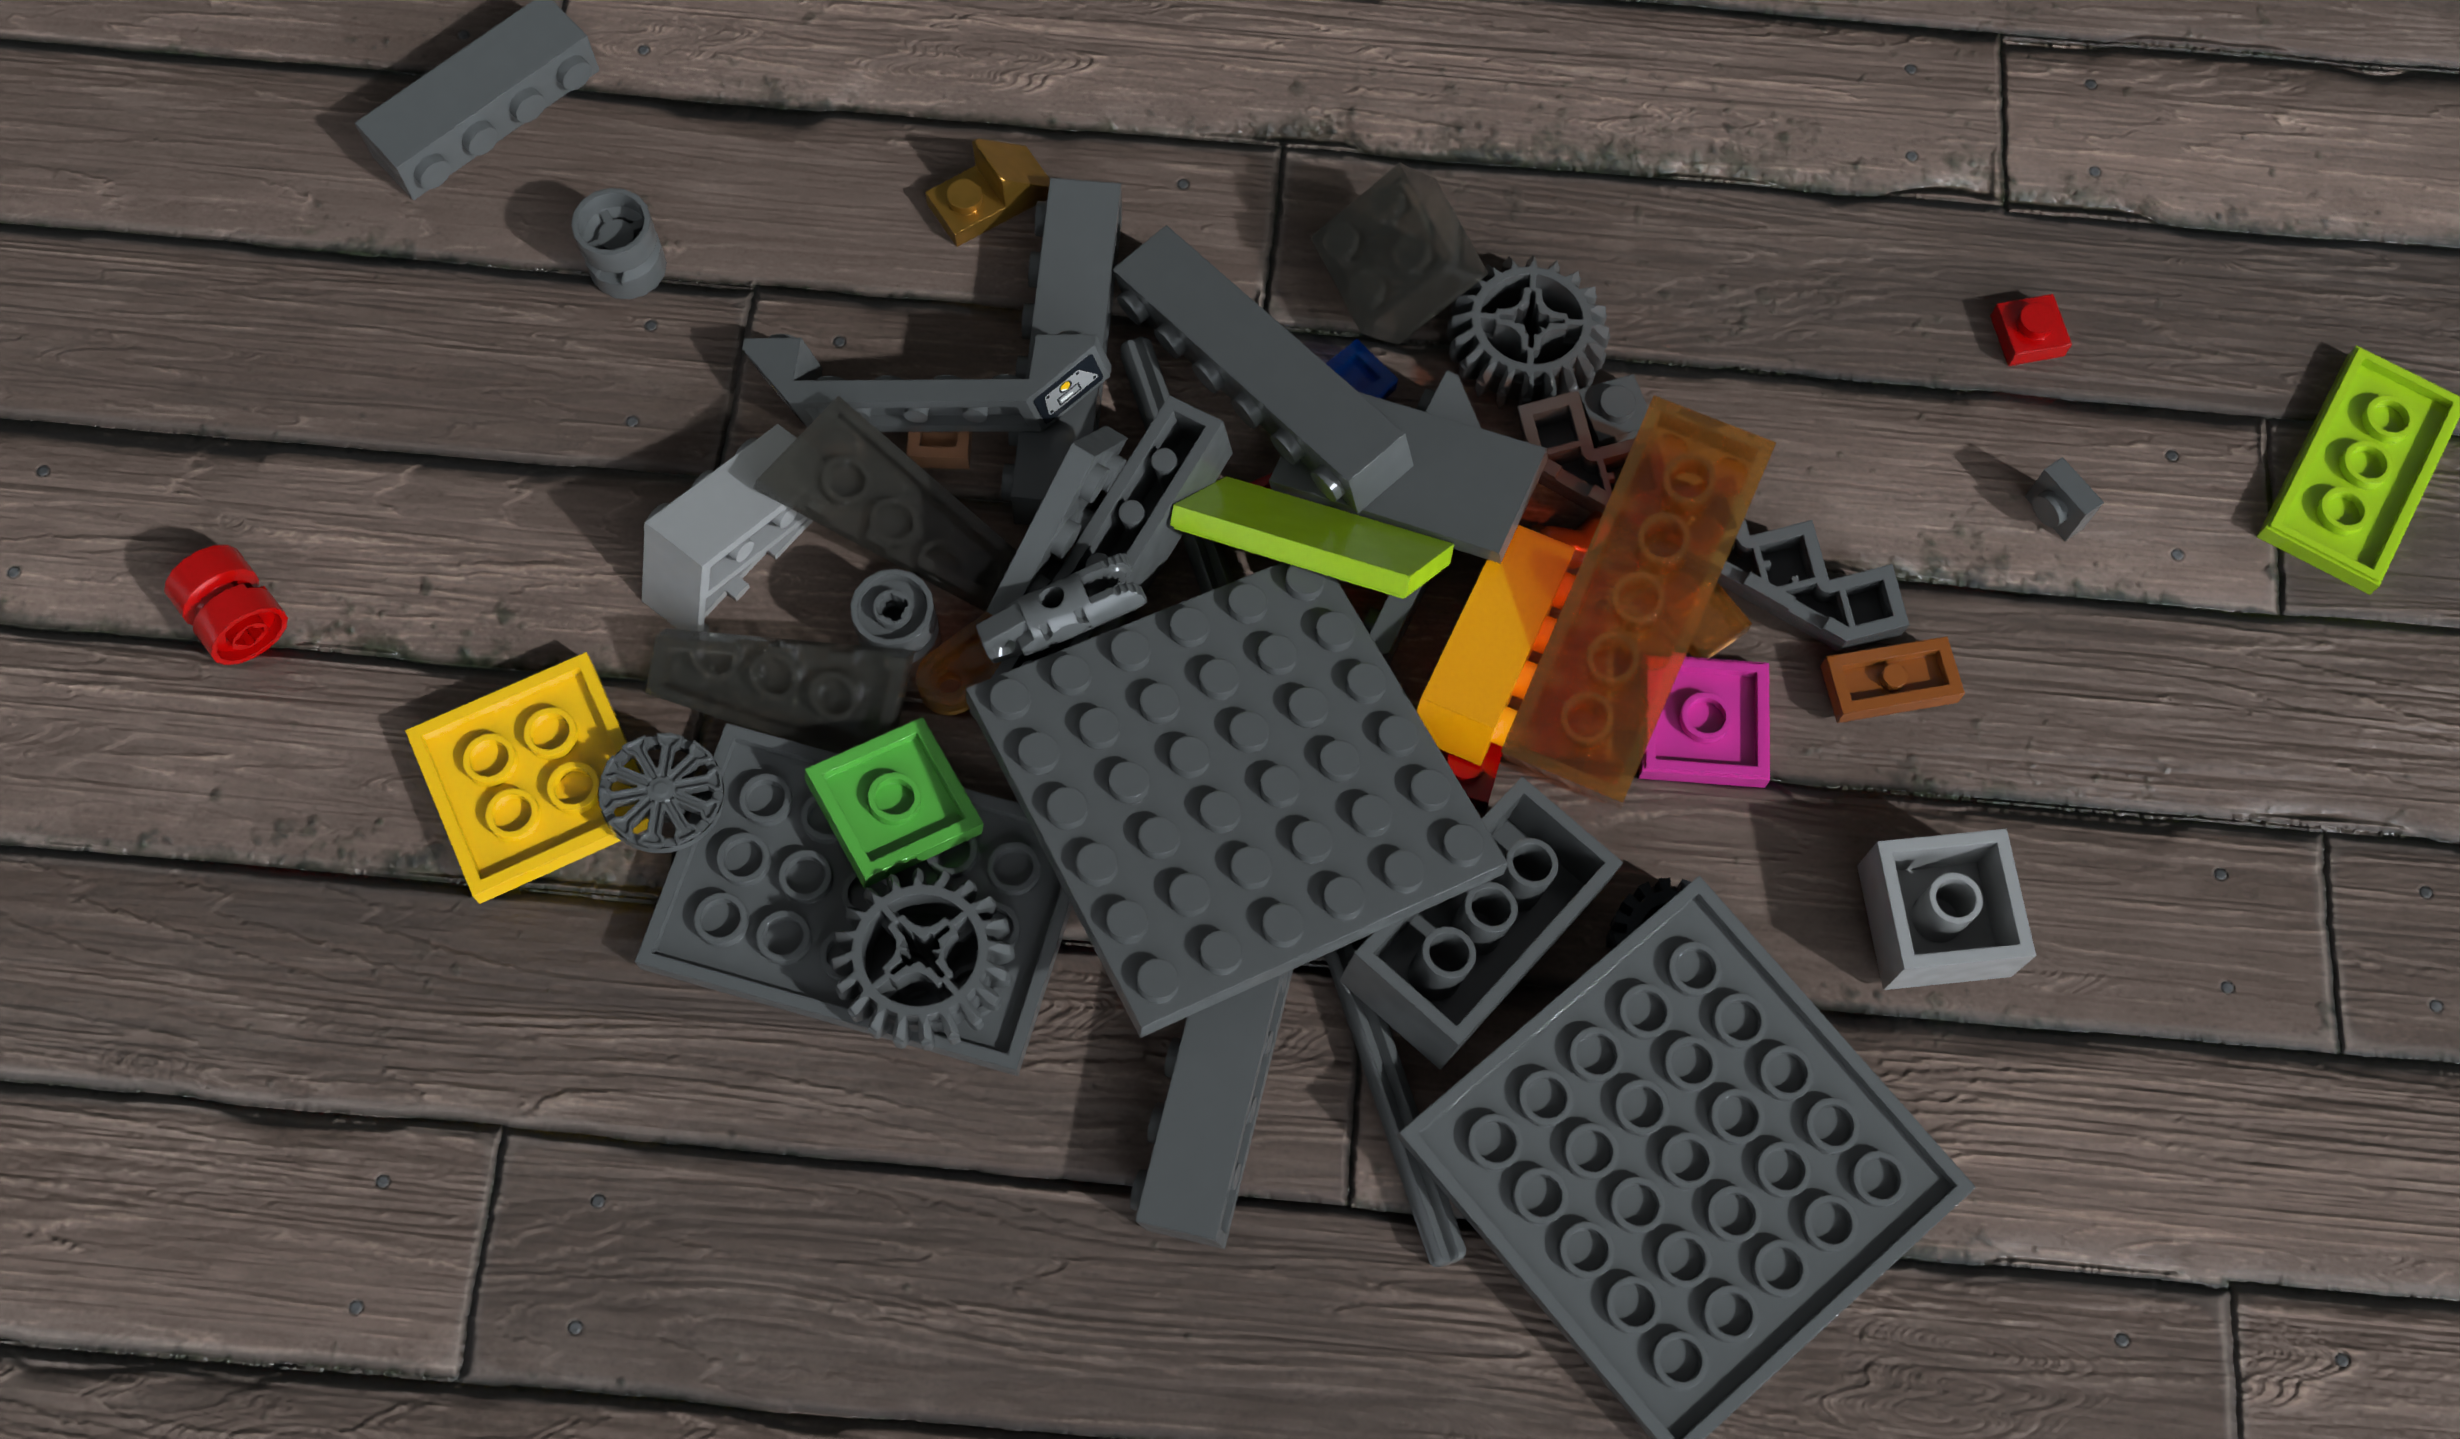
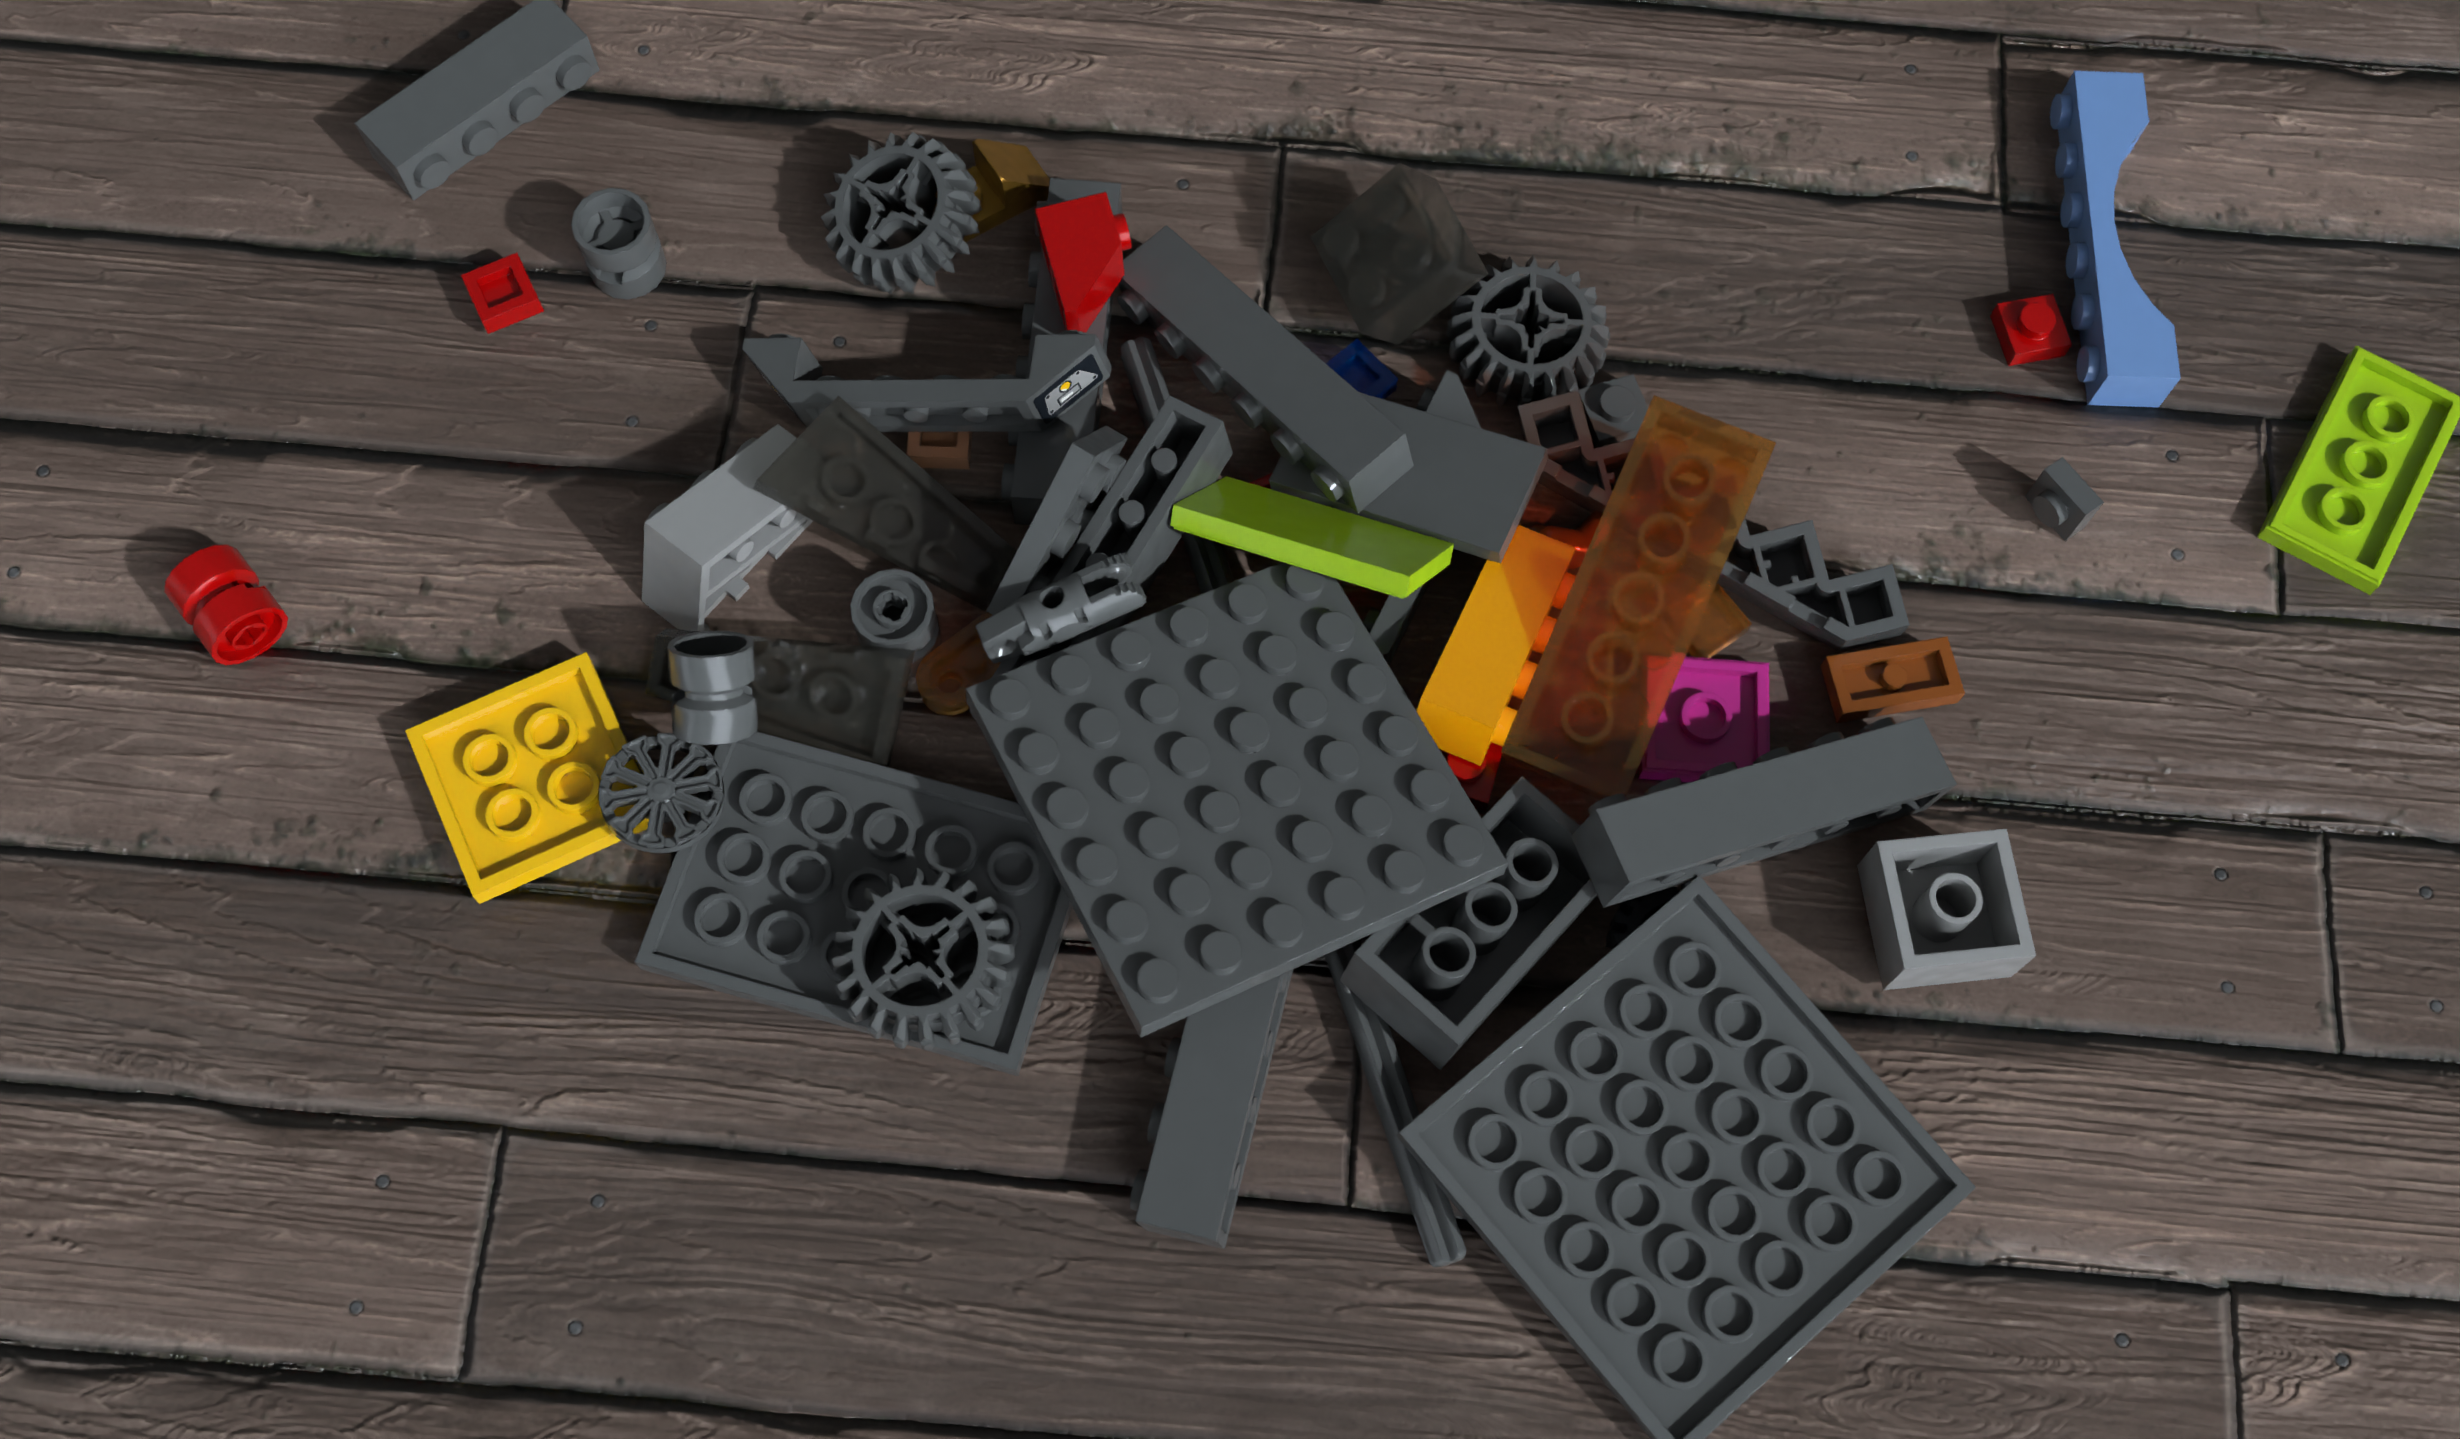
(502, 293): none -> red plate
(712, 682): none -> dark grey wheel
(893, 802): bright green plate -> none
(902, 180): none -> dark grey gear
(1083, 255): none -> red slope
(1760, 808): none -> dark grey brick
(2125, 340): none -> medium blue arch

